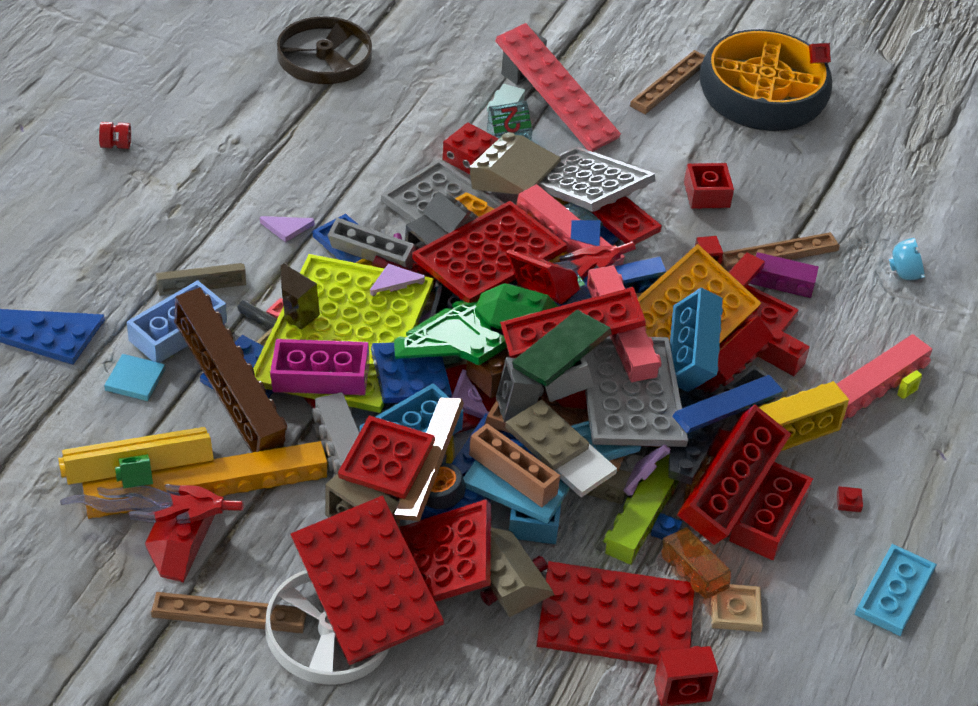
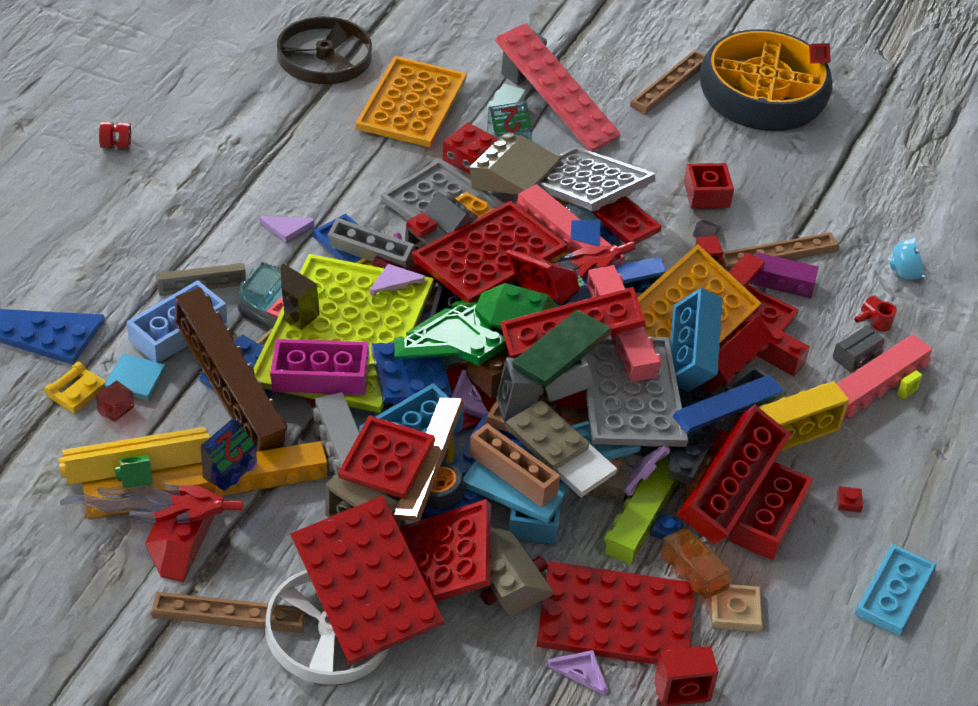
(78, 393): none -> yellow plate
(115, 401): none -> clear red brick
(228, 455): none -> clear blue slope
(261, 285): none -> clear light blue brick
(411, 101): none -> light orange plate
(421, 225): none -> red plate
(582, 669): none -> lavender tile
(706, 228): none -> flat silver slope
(858, 348): none -> dark grey brick
(880, 312): none -> red piece

